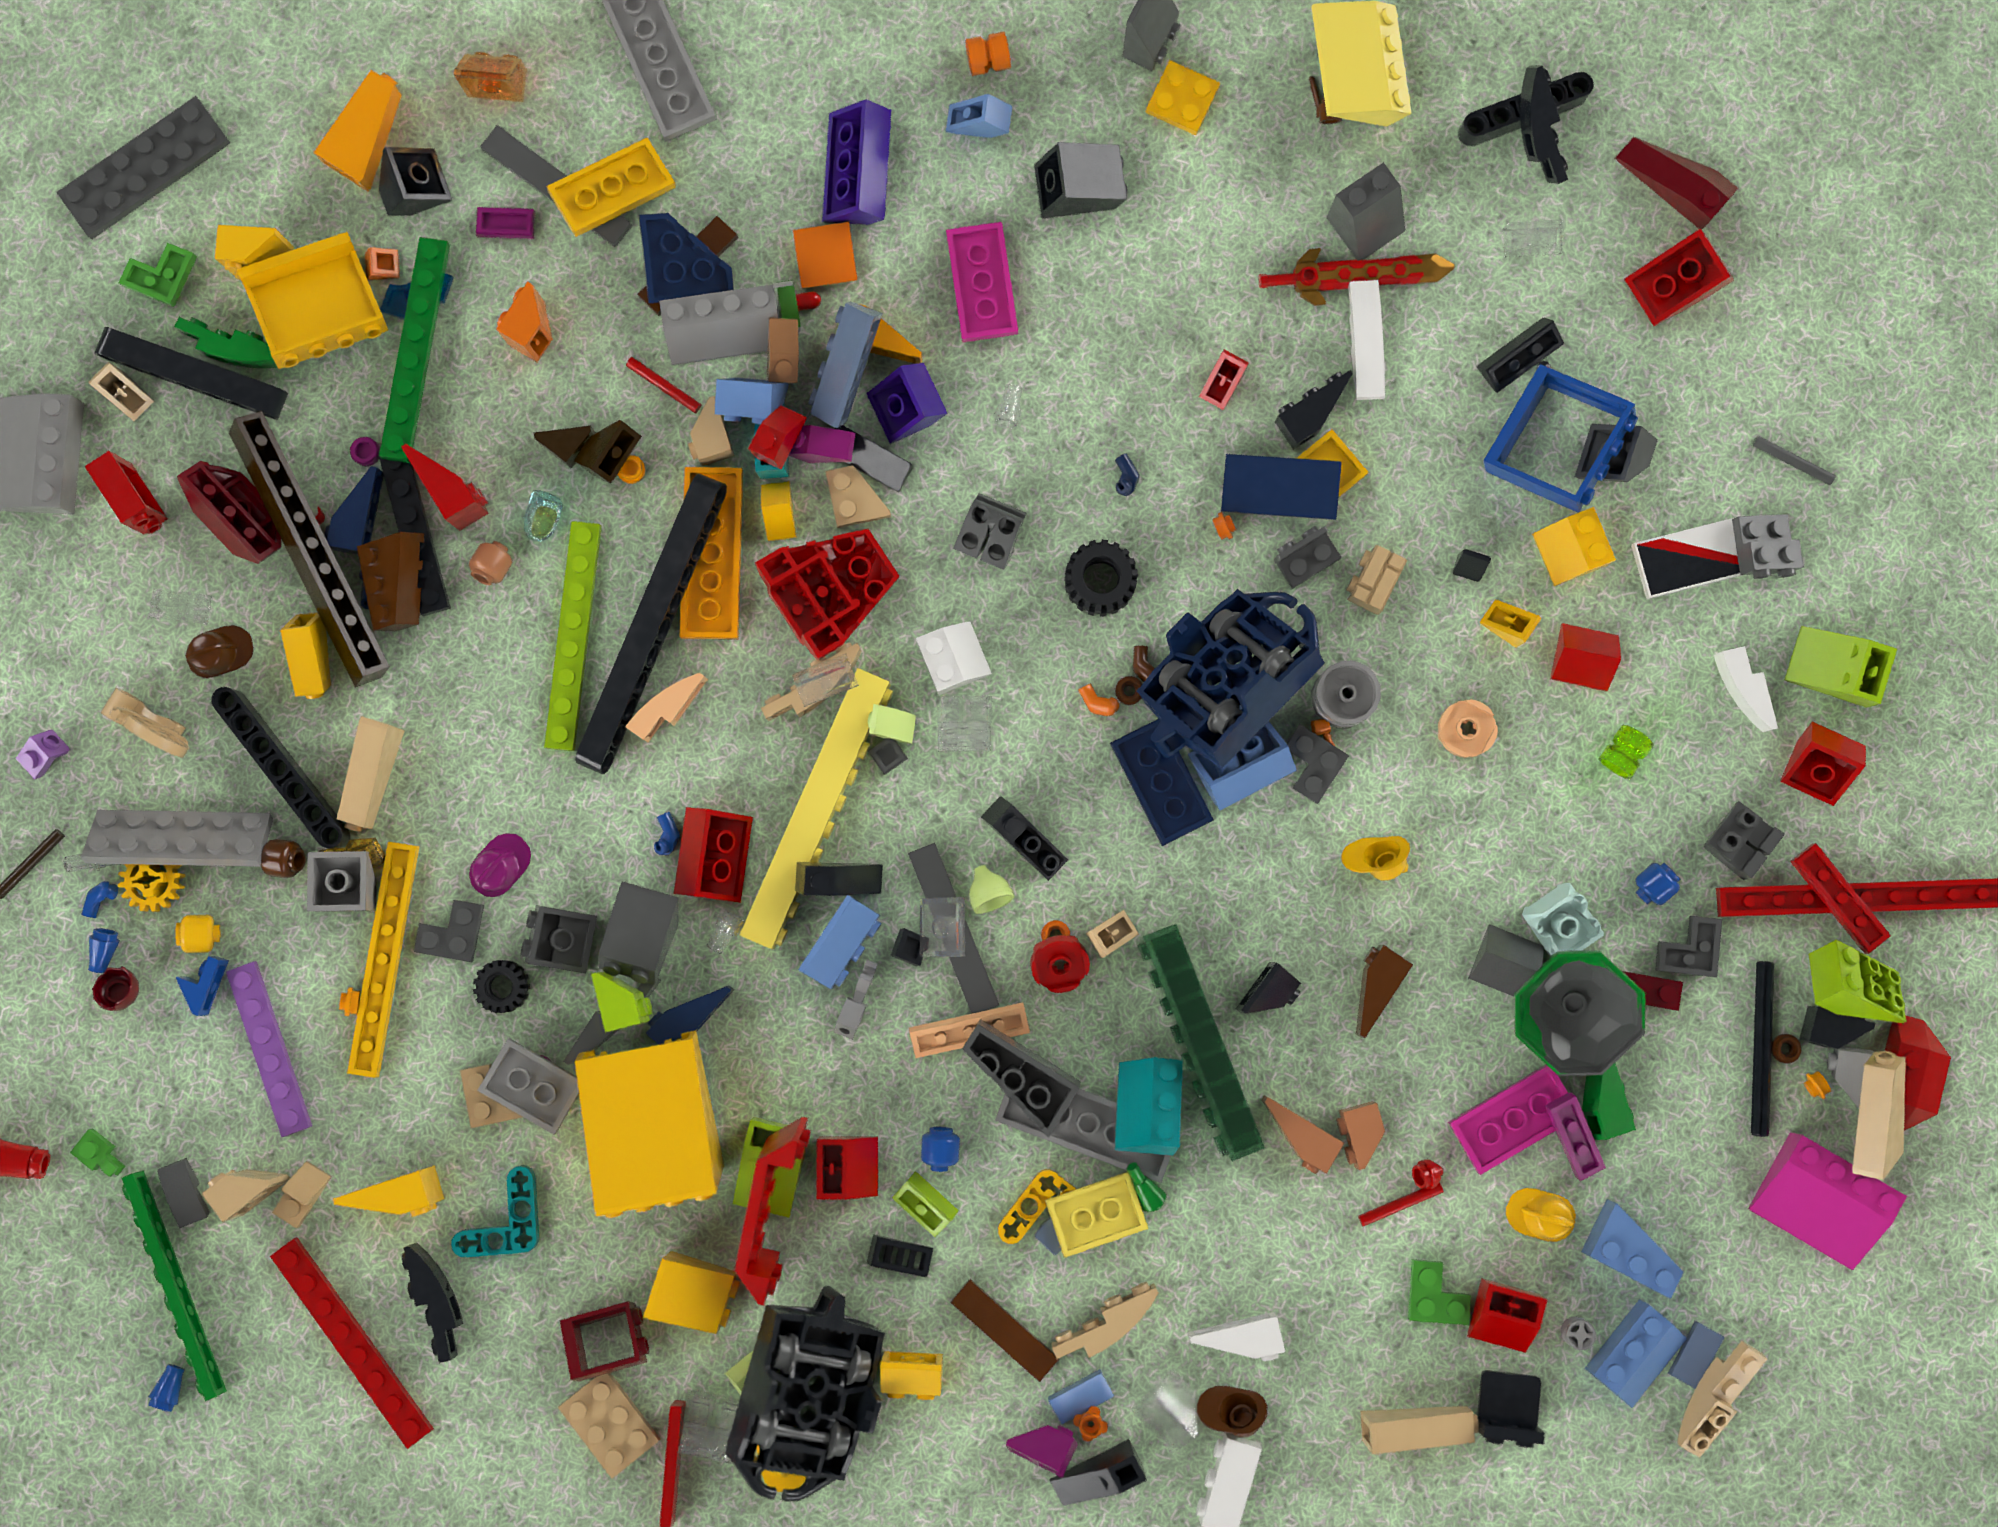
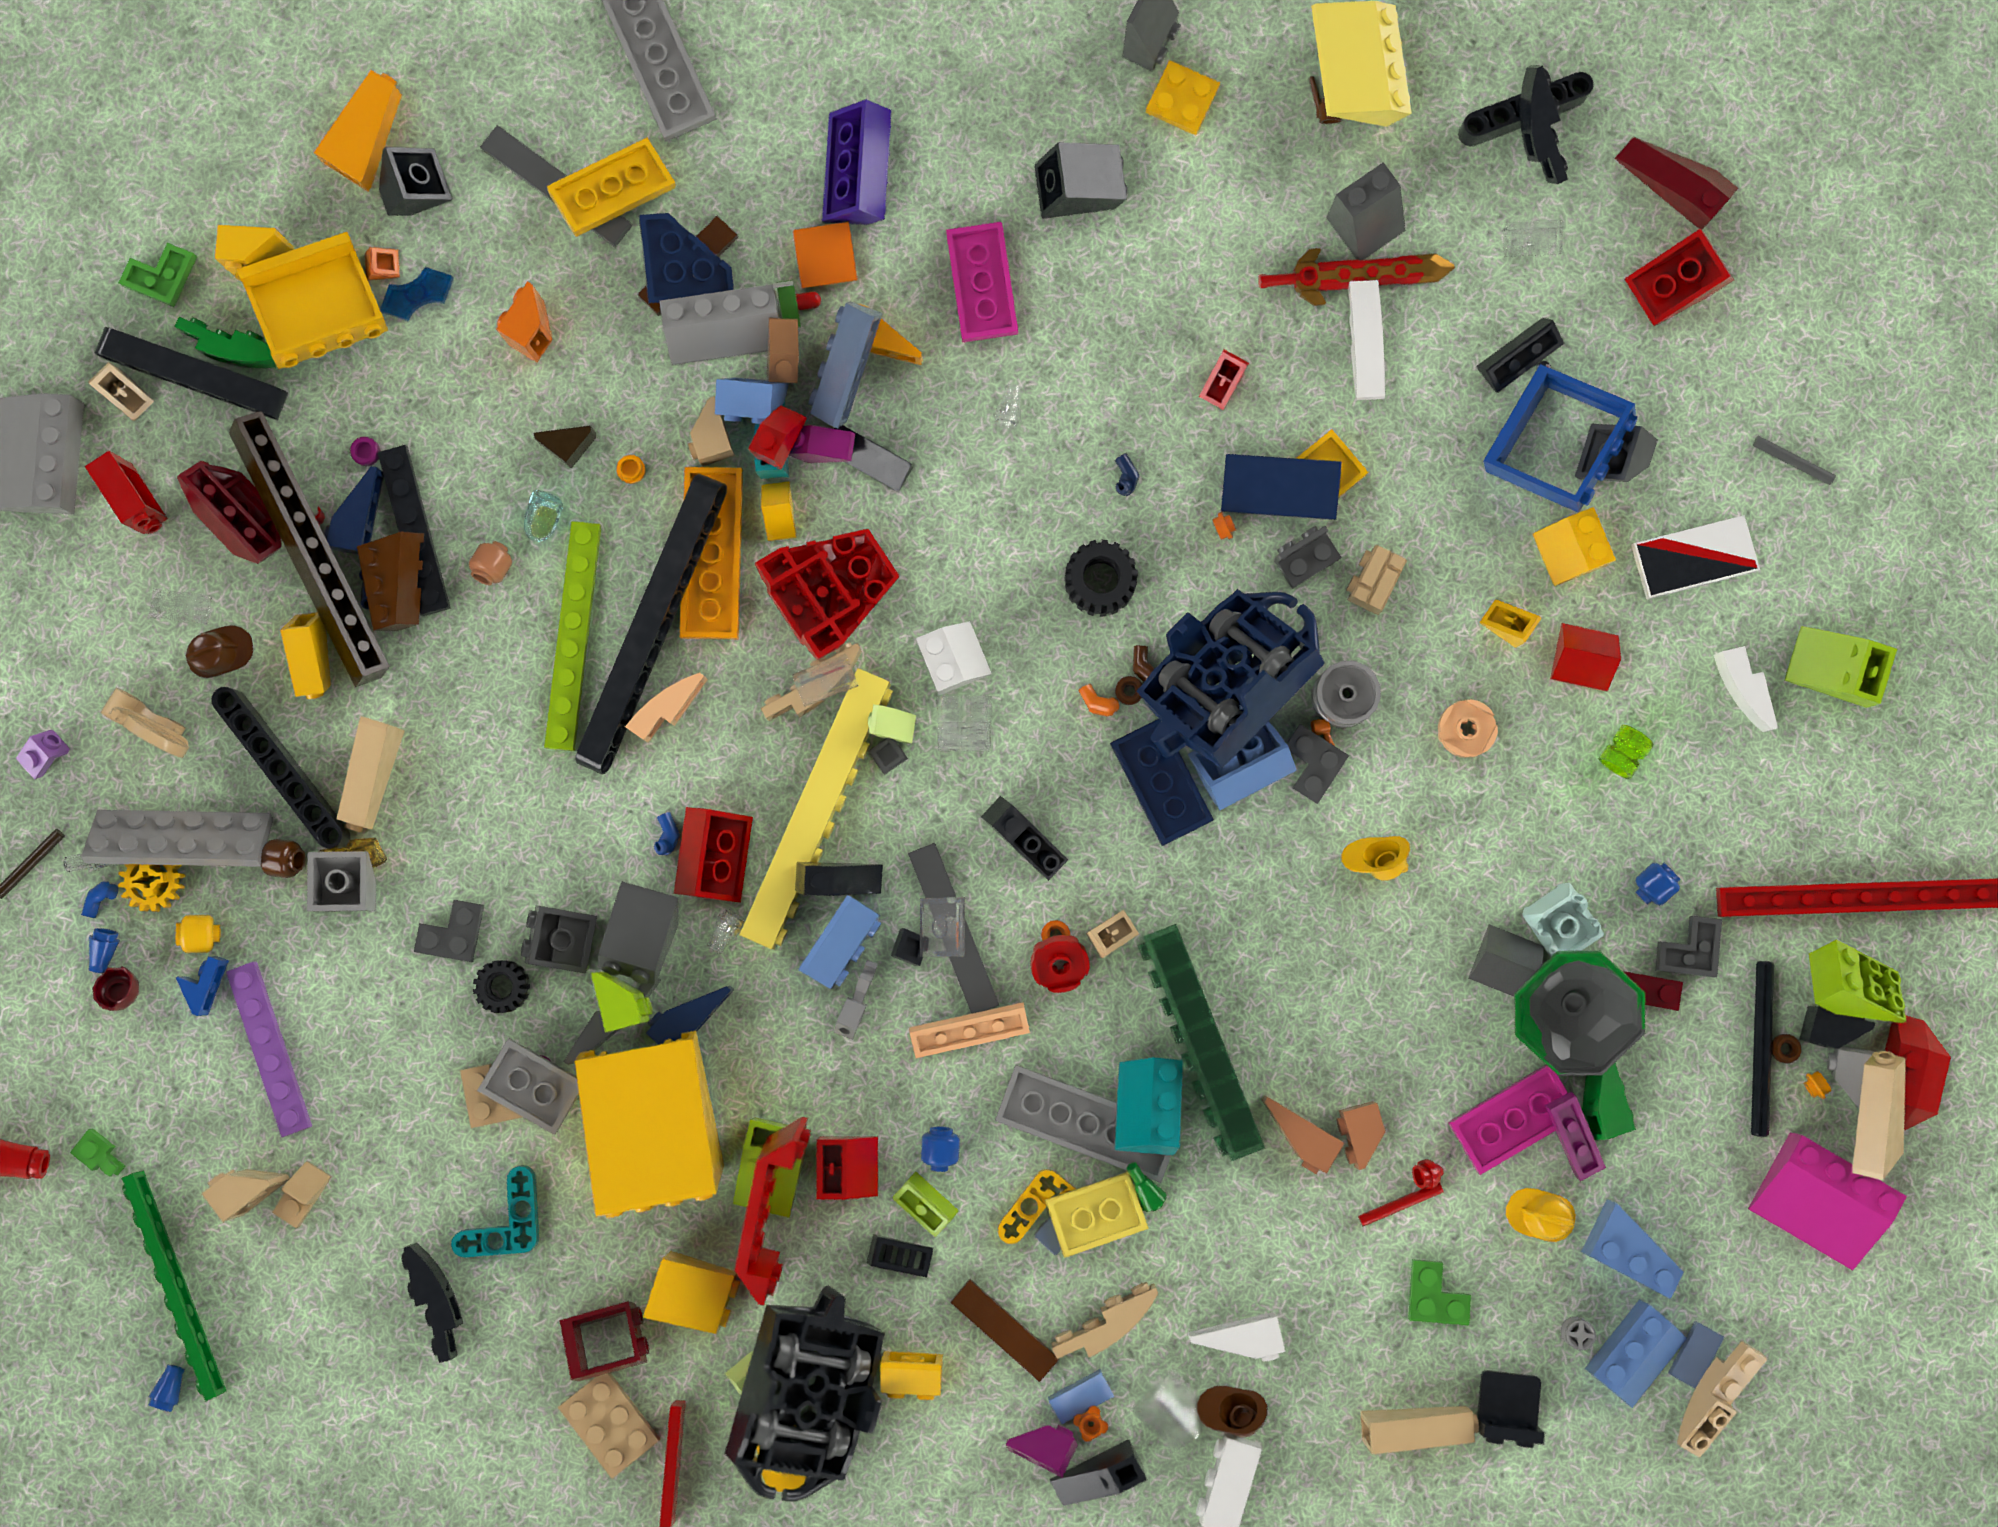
(143, 167): dark grey plate -> none
(181, 1193): dark grey slope -> none
(349, 1002): light orange plate -> none
(351, 1342): red plate -> none
(383, 960): yellow plate -> none
(408, 1193): yellow slope -> none
(414, 348): green plate -> none
(456, 499): red slope -> none
(492, 76): clear orange slope -> none
(500, 865): magenta piece -> none
(505, 223): magenta tile -> none
(608, 450): dark brown slope -> none
(663, 385): red bar -> none
(698, 1434): clear hips -> none
(853, 498): tan wing -> none
(906, 402): dark purple slope -> none
(979, 117): medium blue slope -> none
(988, 53): orange wheel -> none
(989, 891): yellowish green helmet -> none
(995, 517): dark grey hips -> none
(1024, 1076): dark grey wedge -> none
(1270, 991): black slope -> none
(1306, 418): black slope -> none
(1379, 983): reddish brown slope -> none
(1471, 565): black slope -> none
(1506, 1315): red slope -> none
(1743, 841): dark grey hips -> none
(1766, 546): plate -> none
(1824, 763): red slope -> none
(1840, 898): red tile -> none

